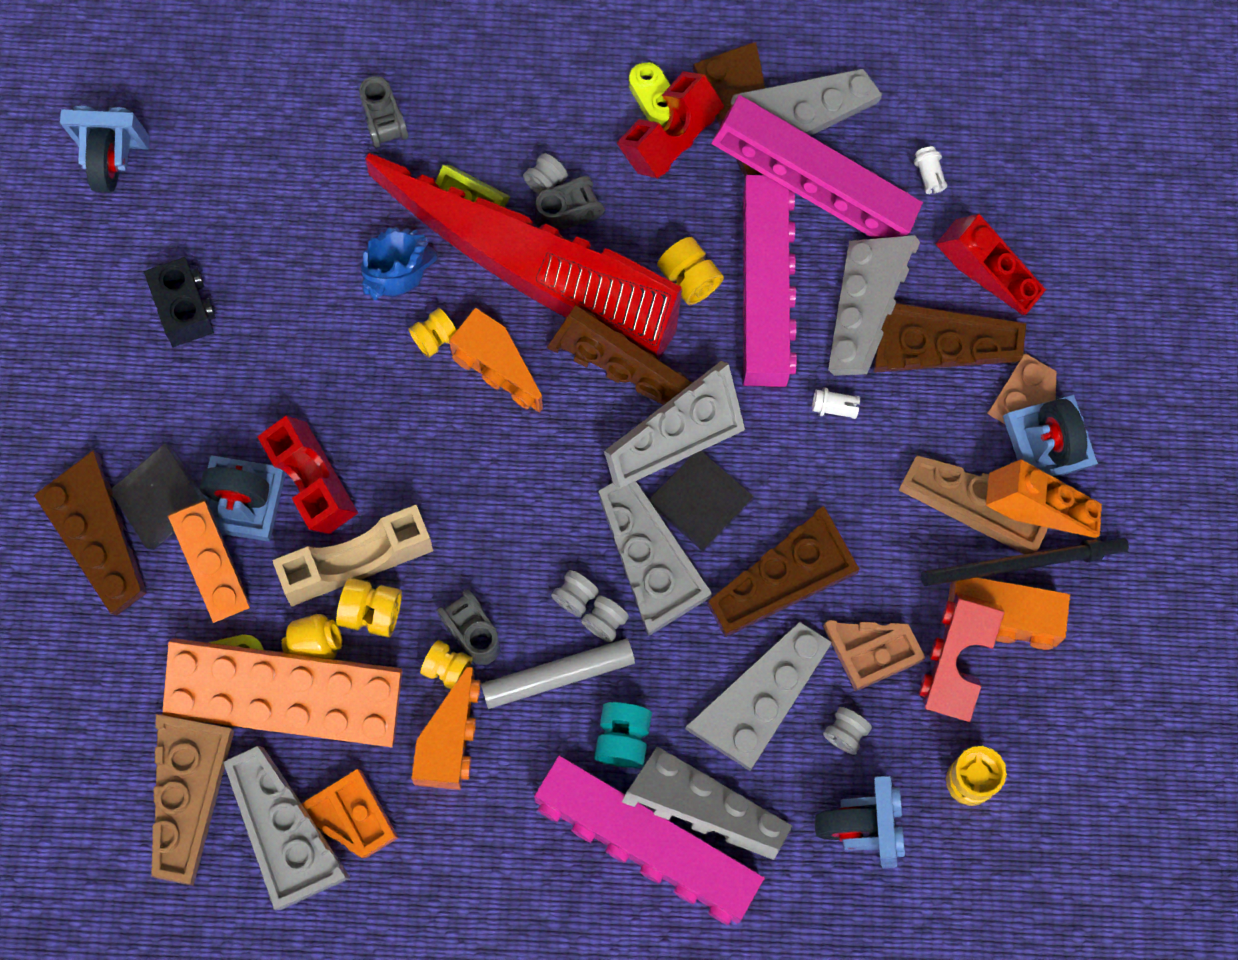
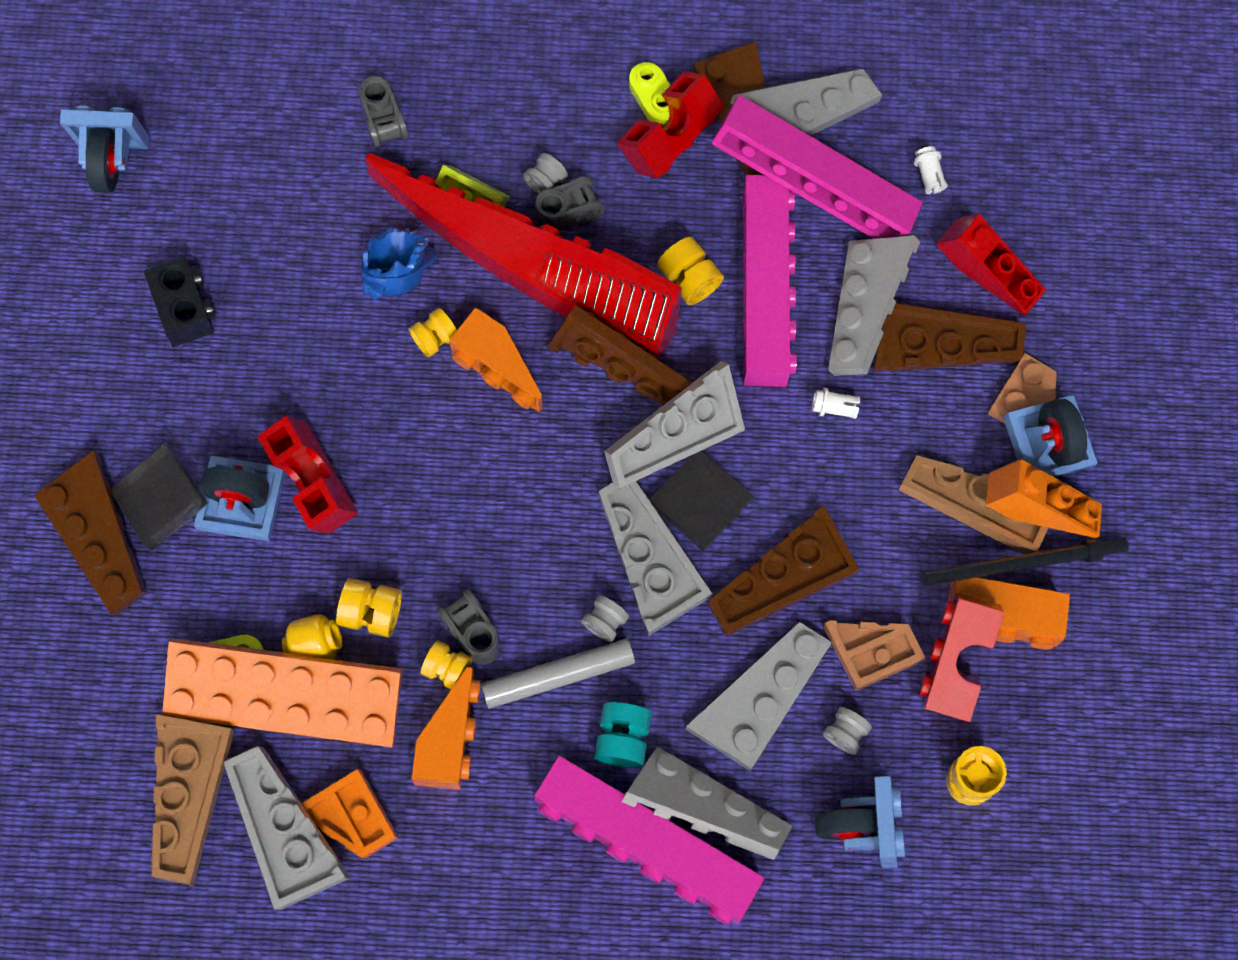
(209, 560): orange brick -> none
(321, 570): tan arch -> none
(575, 593): light grey wheel -> none

